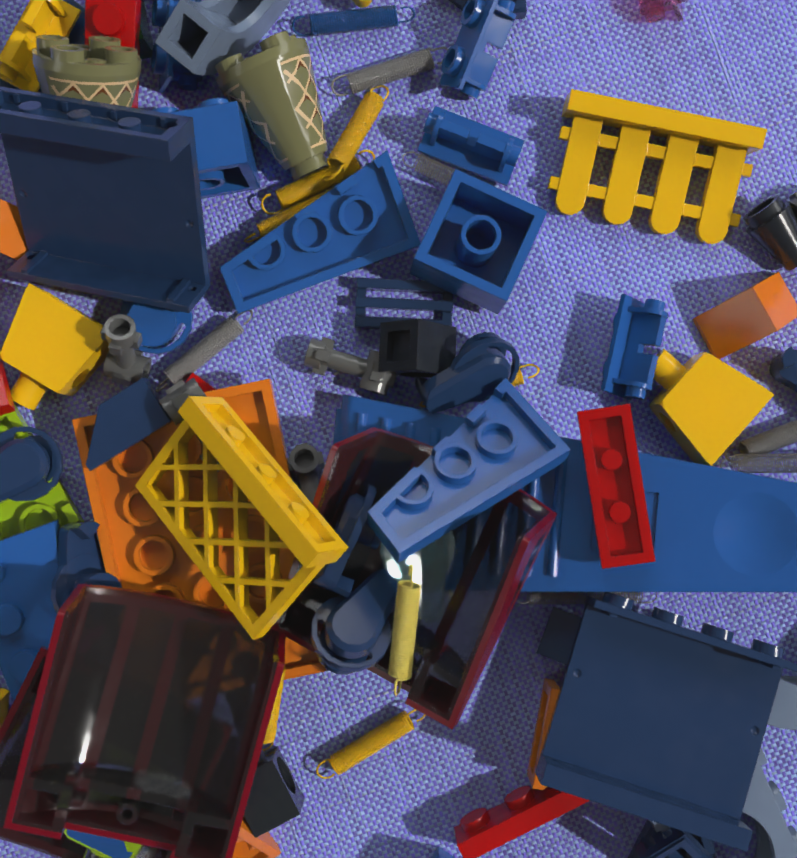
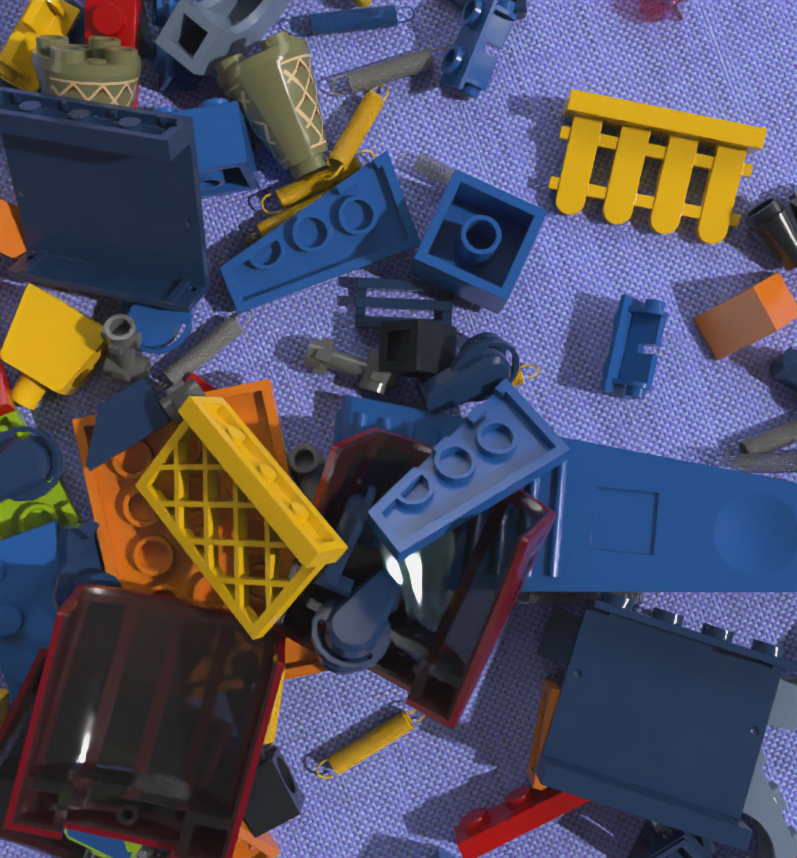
(404, 630): light yellow piece -> none
(470, 145): blue hinge -> none
(615, 486): red plate -> none
(705, 403): yellow torso -> none

